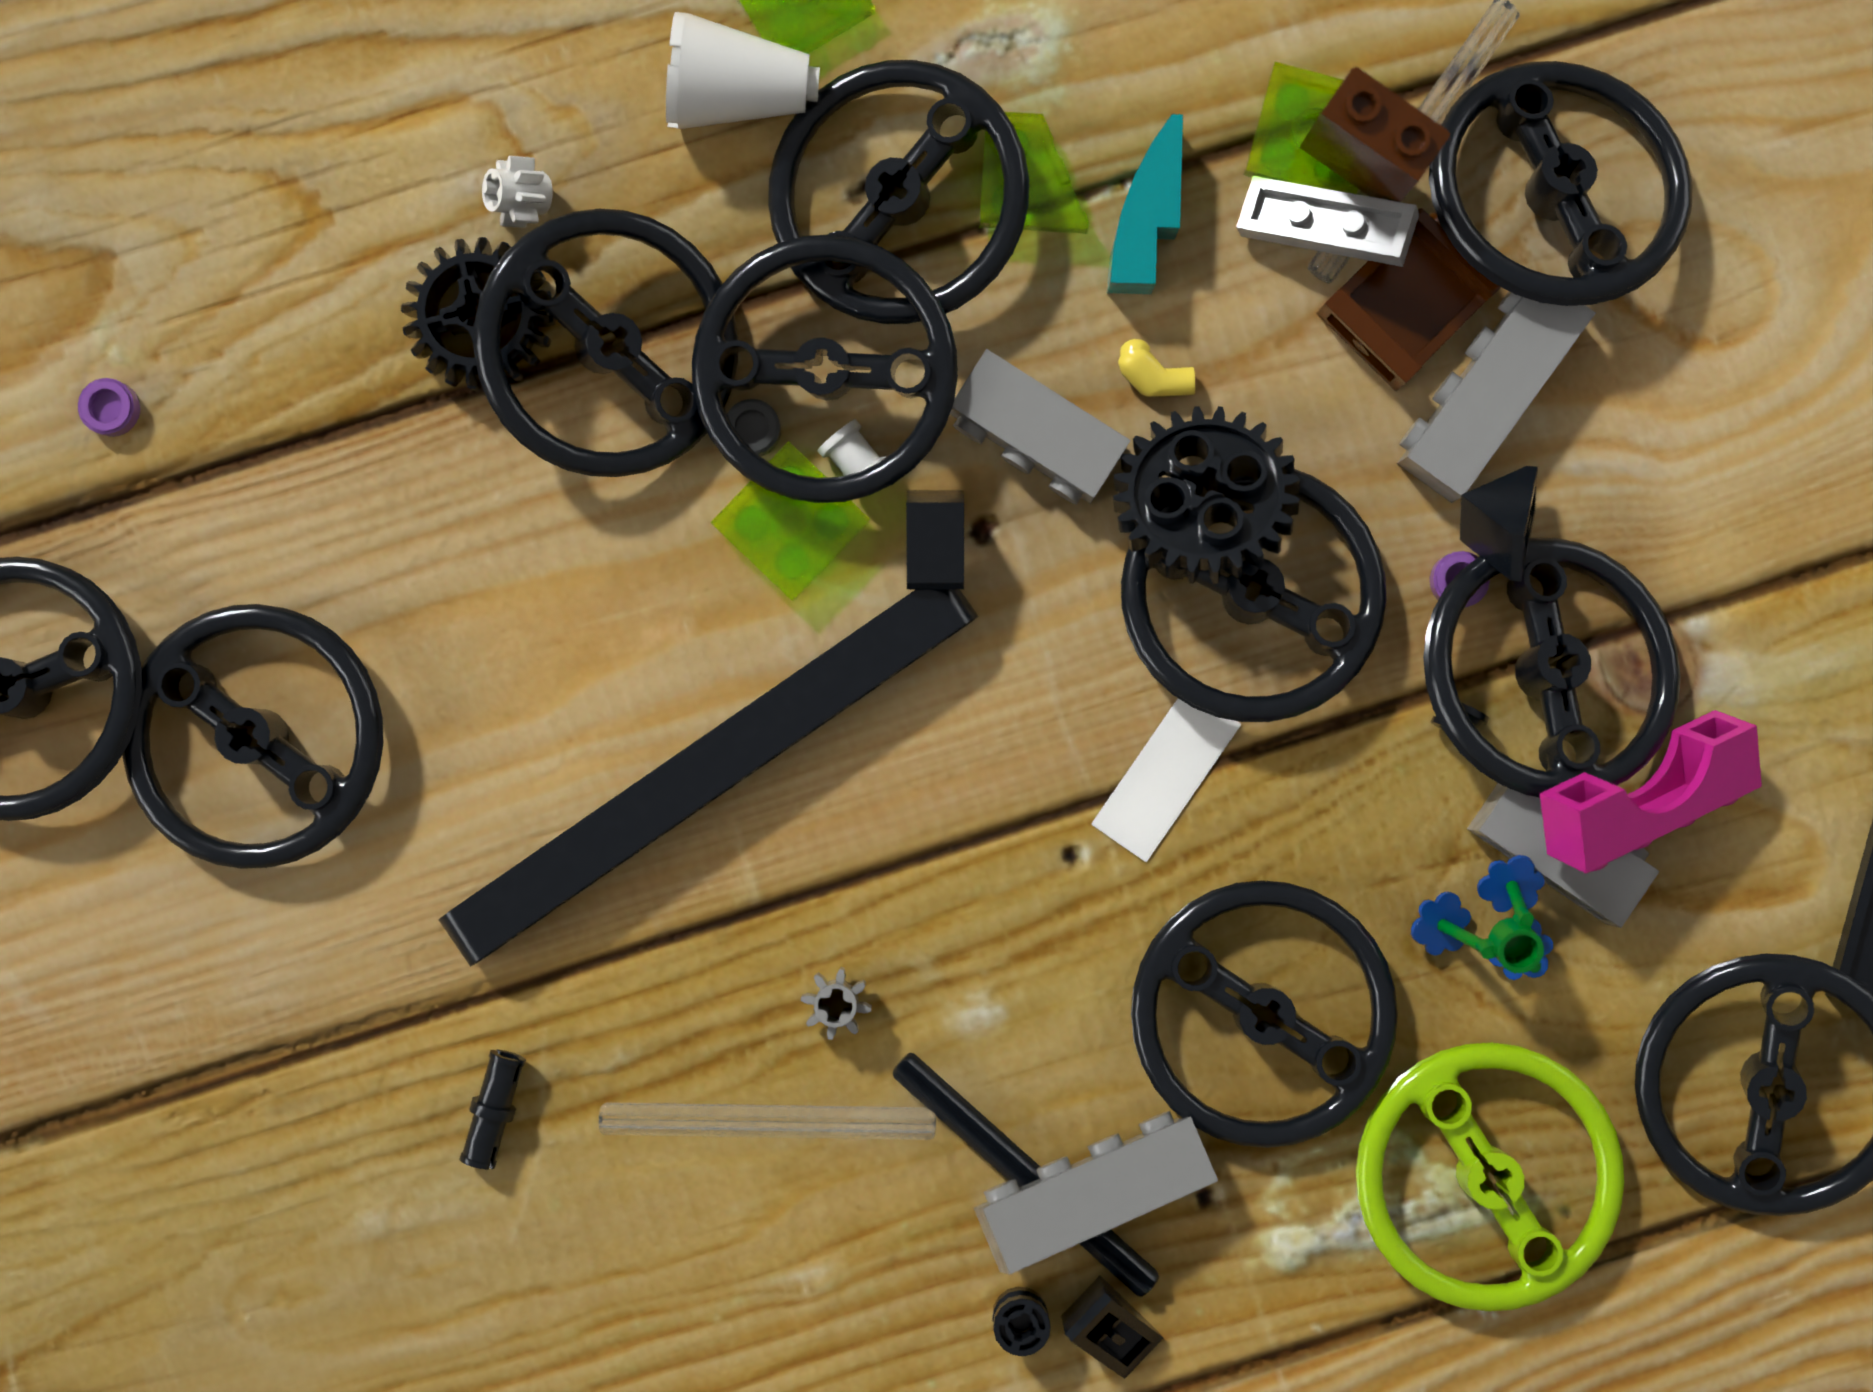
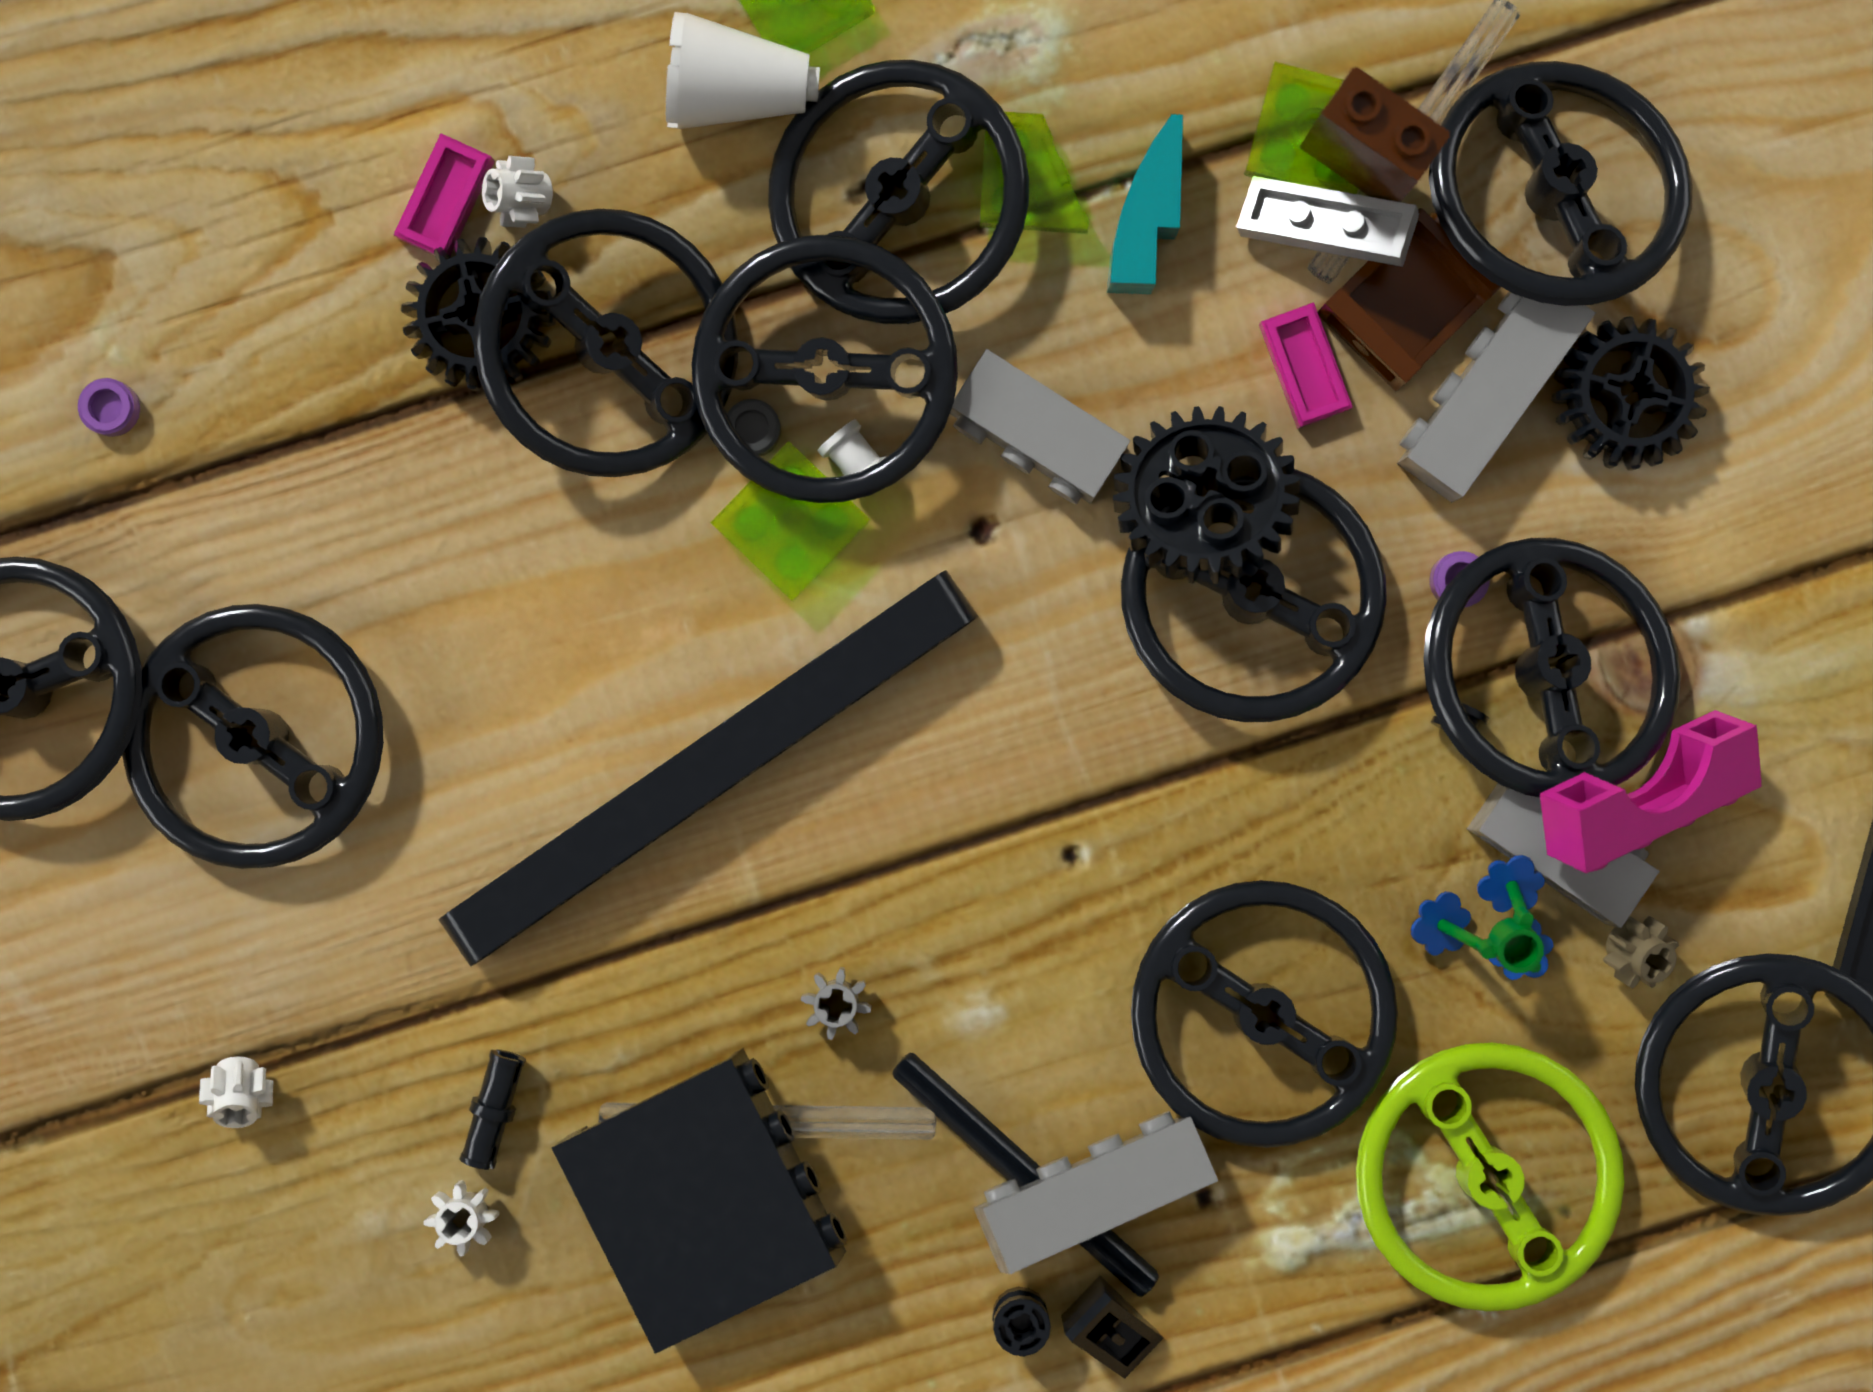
(236, 1092): none -> white gear
(443, 1220): none -> white gear
(444, 196): none -> dark pink tile
(701, 1201): none -> black panel
(935, 539): black slope -> none
(1150, 376): light yellow arm -> none
(1164, 778): white sticker -> none
(1305, 365): none -> dark pink tile
(1500, 520): black slope -> none
(1641, 952): none -> dark tan gear
(1675, 401): none -> black gear

